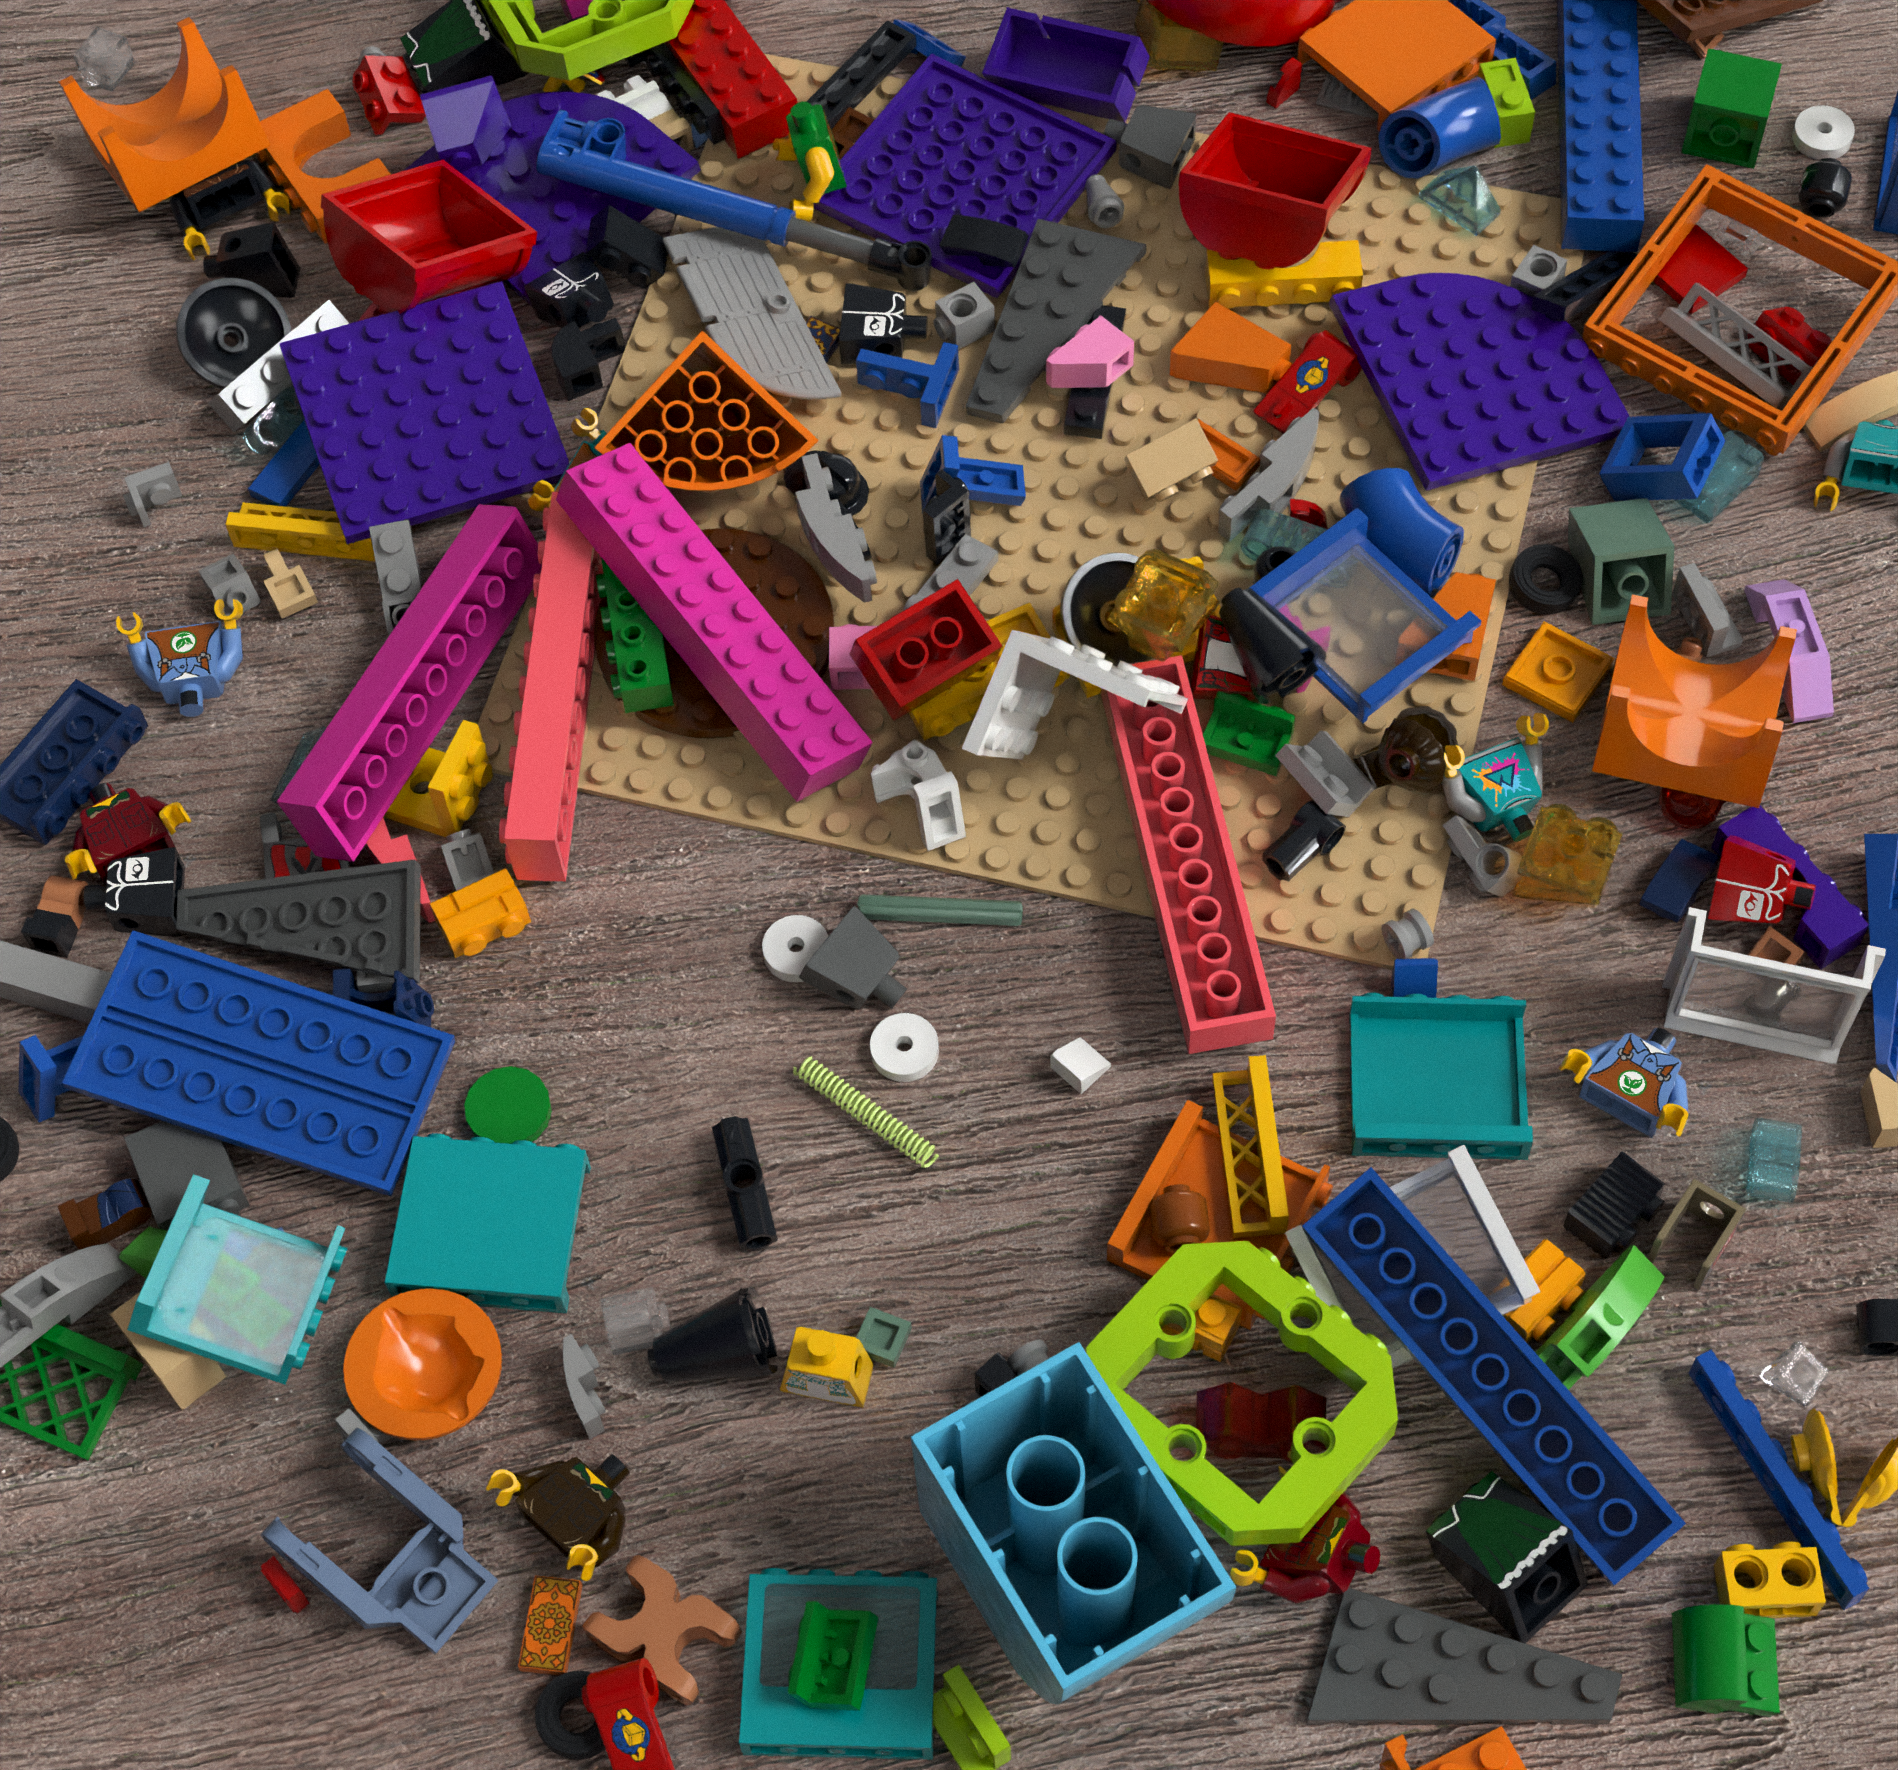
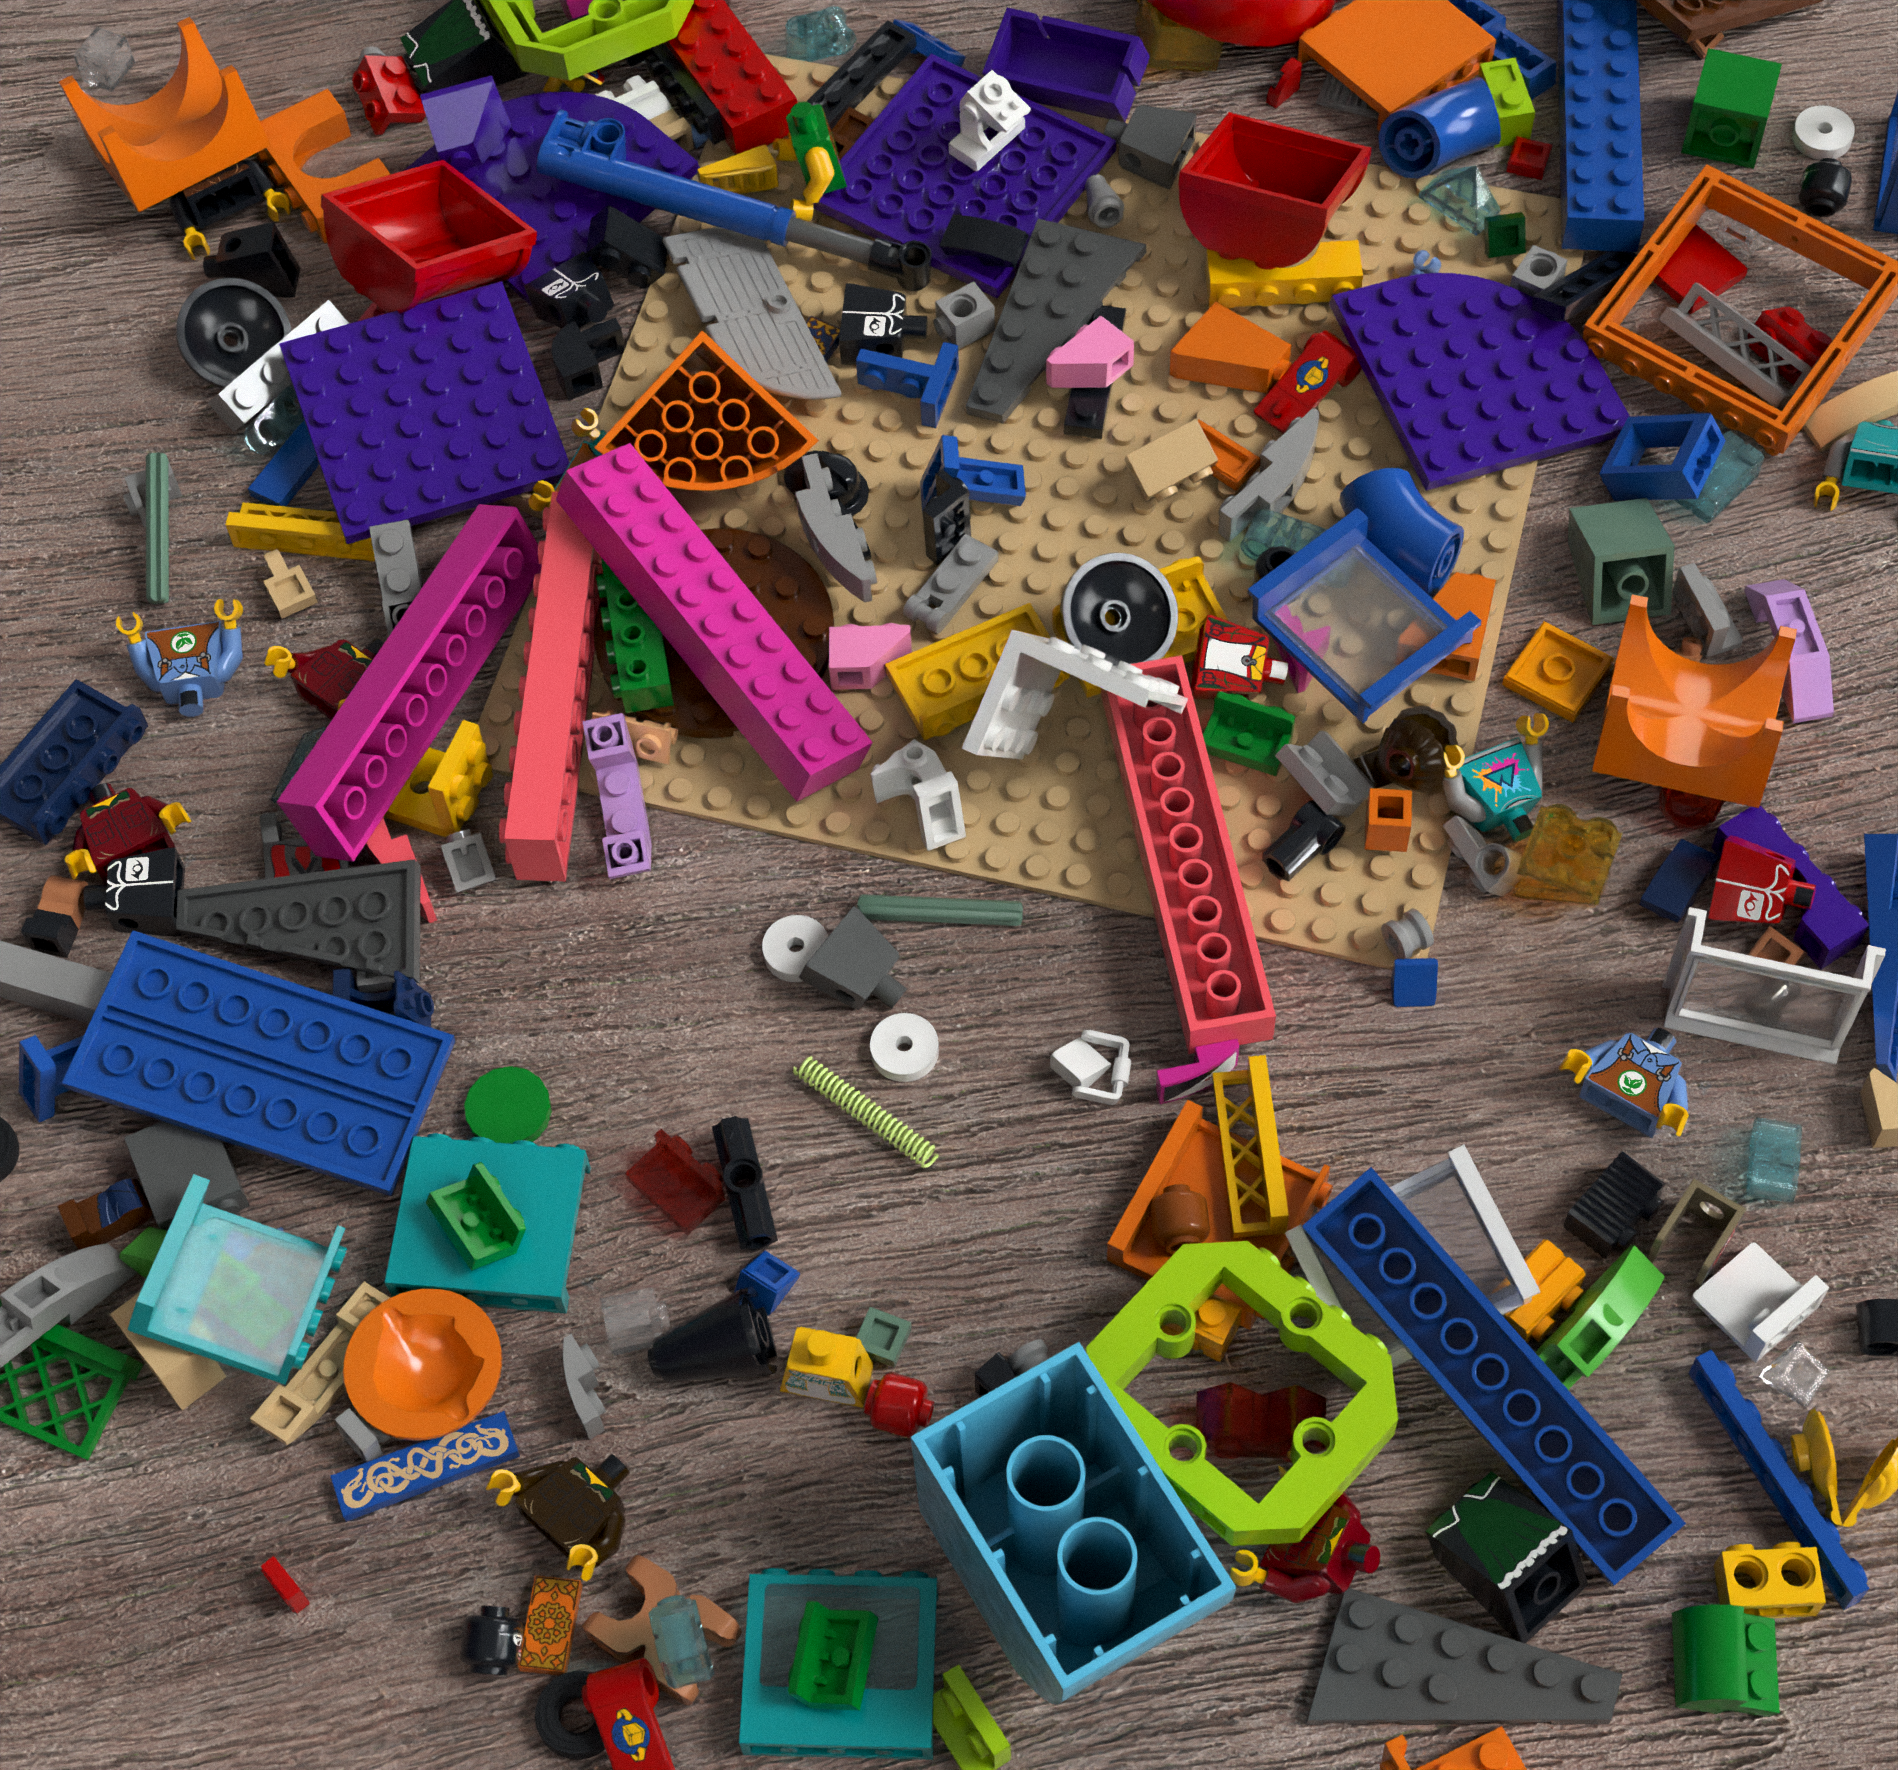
(157, 528): none -> sand green axle
(230, 581): light grey bracket -> none
(320, 1382): none -> tan slope
(324, 674): none -> dark red torso
(424, 1466): none -> blue tile
(430, 1580): sand blue plate -> none
(478, 1218): none -> green bracket
(481, 913): light orange brick -> none
(491, 1641): none -> black head
(621, 796): none -> lavender slope
(649, 738): none -> light nougat hinge
(677, 1182): none -> clear red bracket
(681, 1641): none -> clear light blue brick
(743, 172): none -> yellow slope
(769, 1278): none -> blue slope
(815, 35): none -> clear light blue piece
(898, 1405): none -> red head
(925, 649): red brick -> none
(987, 104): none -> white tile
(1120, 1072): none -> white piece
(1163, 604): clear yellow piece -> none
(1189, 1079): none -> dark pink slope
(1268, 645): black cone -> none
(1307, 512): red tile -> none
(1388, 819): none -> orange brick
(1419, 259): none -> medium blue hand
(1438, 1077): teal panel -> none
(1505, 235): none -> dark green tile
(1529, 158): none -> red tile
(1554, 559): black tyre -> none
(1757, 1301): none -> white bracket

